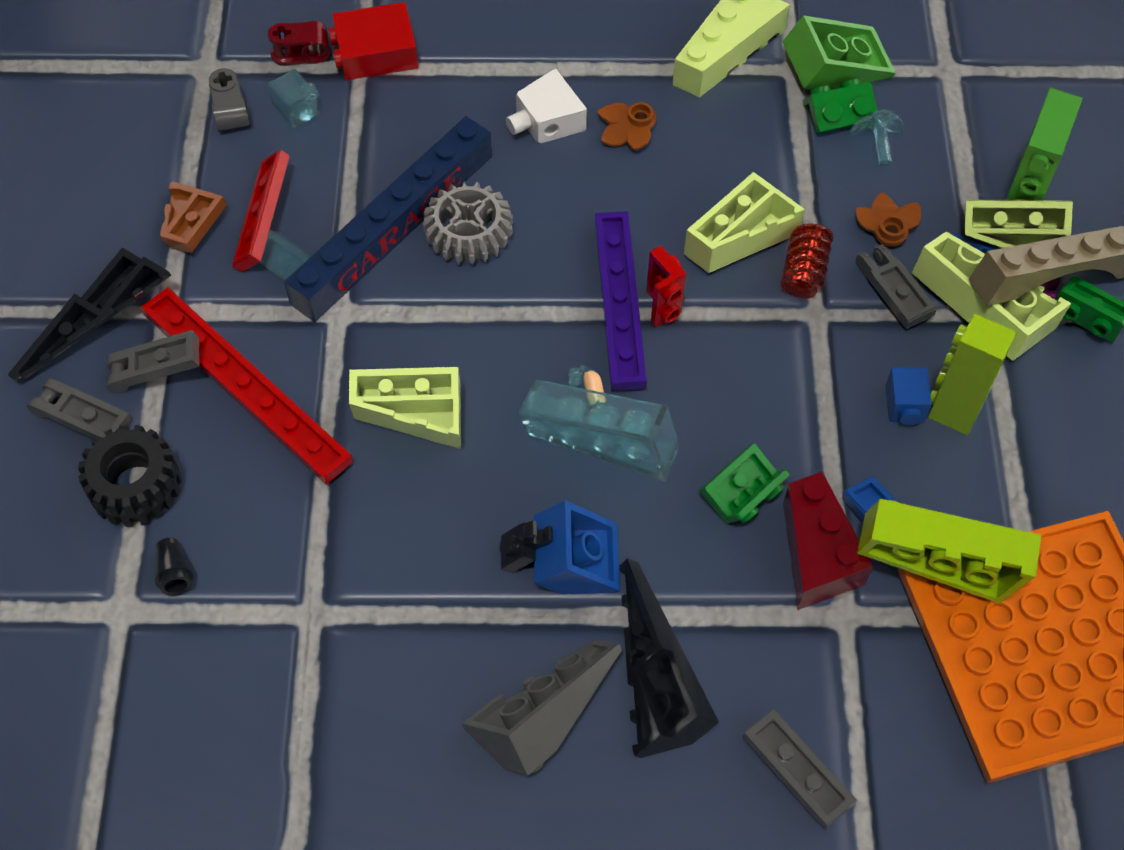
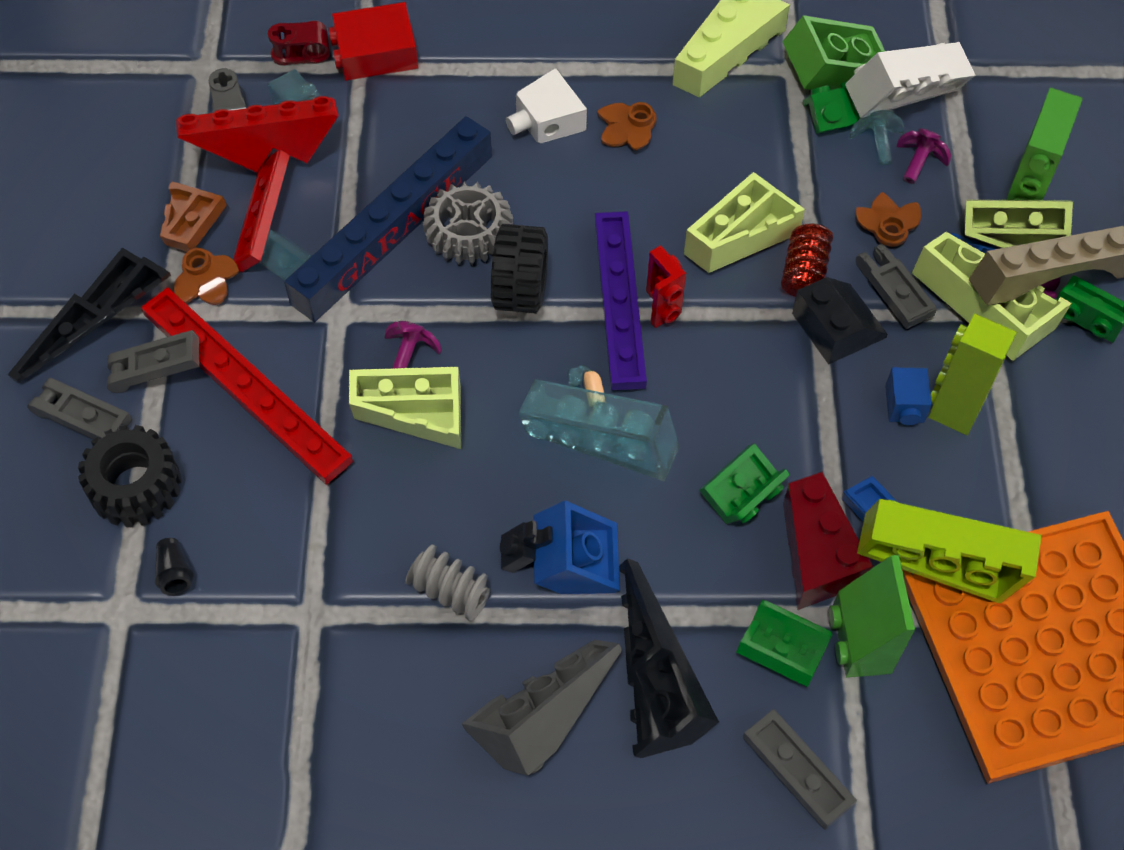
(208, 279): none -> dark orange plate
(252, 132): none -> red slope
(411, 335): none -> magenta plant
(449, 583): none -> light grey piece
(519, 268): none -> black tyre
(784, 642): none -> green bracket
(836, 319): none -> black slope
(872, 621): none -> bright green slope
(908, 77): none -> white wedge
(925, 143): none -> magenta plant

